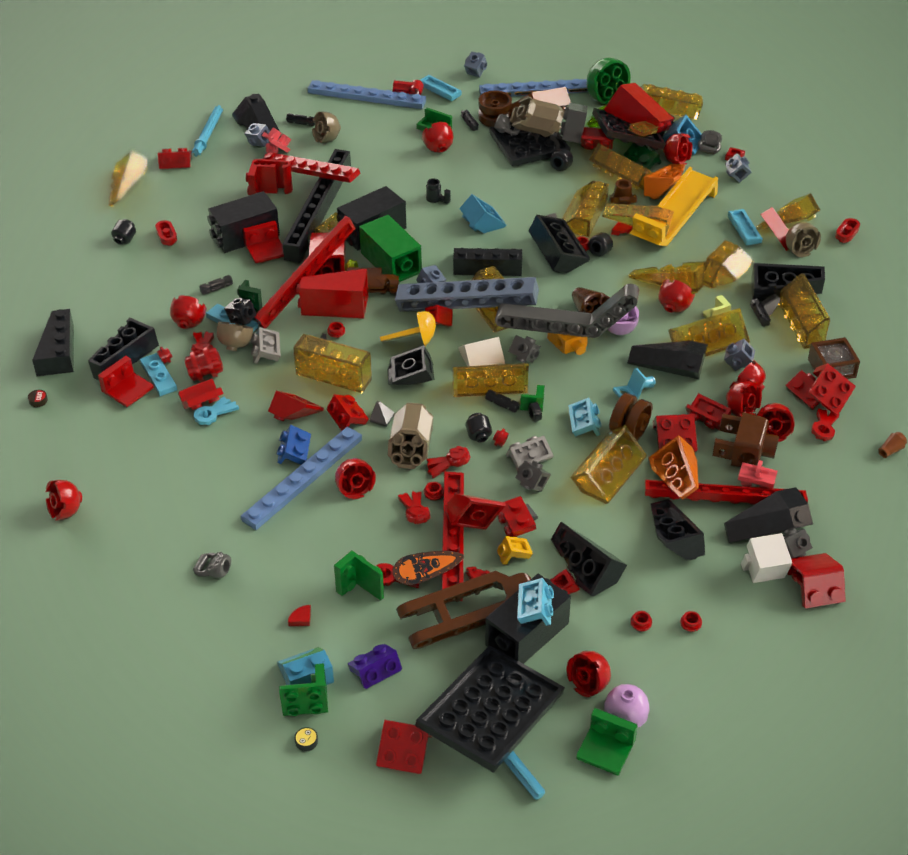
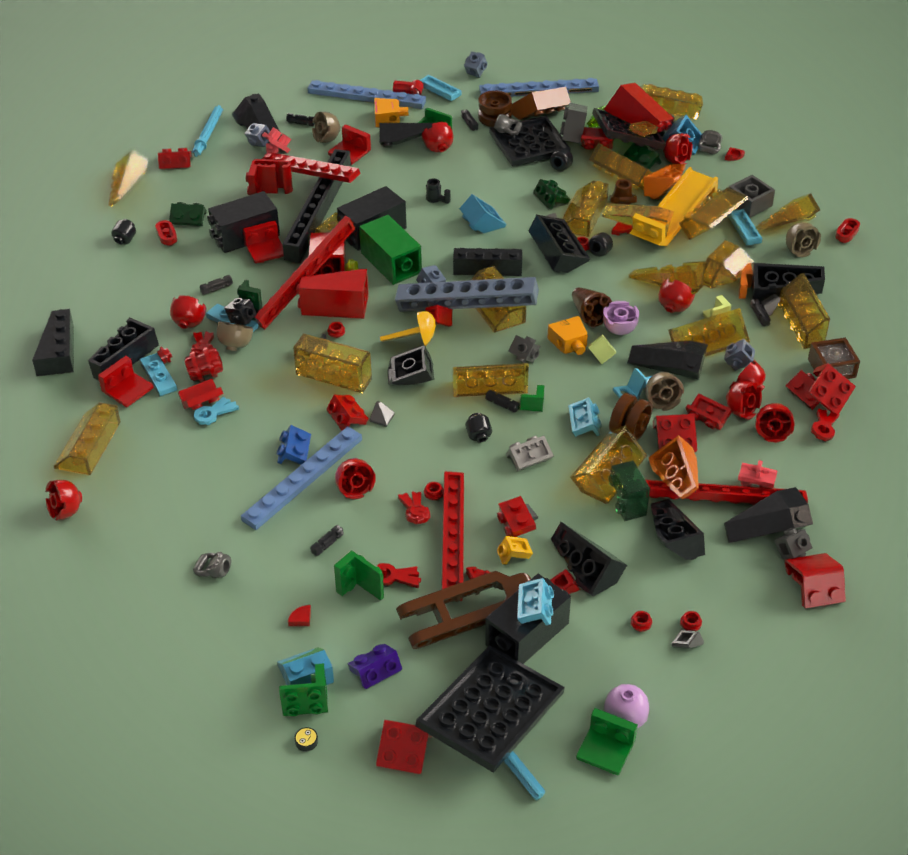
(37, 398): dark brown tile -> none
(89, 439): none -> clear yellow slope
(187, 214): none -> dark green bracket
(265, 344): light grey bracket -> none
(291, 406): red slope -> none
(326, 540): none -> black axle
(355, 141): none -> red bracket
(380, 282): reddish brown plate -> none
(388, 111): none -> light orange torso
(398, 133): none -> black wedge
(410, 435): dark tan brick -> none
(425, 566): sticker -> none
(455, 457): red piece -> none
(473, 511): red slope -> none
(483, 353): white slope -> none
(500, 437): red plate -> none
(532, 475): dark grey brick -> none
(534, 411): black tile -> none
(537, 117): dark tan brick -> none
(550, 193): none -> dark green bracket
(569, 322): dark grey beam -> none
(588, 672): red cylinder -> none
(602, 349): none -> yellowish green panel
(605, 79): green cylinder -> none
(630, 489): none -> clear green slope
(664, 391): none -> dark tan cylinder
(688, 639): none -> dark grey slope
(711, 211): none -> clear yellow slope
(738, 167): sand blue brick -> none
(745, 281): none -> orange slope
(750, 442): reddish brown piece -> none
(759, 194): none -> dark grey brick
(767, 558): white plate -> none
(776, 225): sticker -> none
(894, 443): dark orange cone -> none

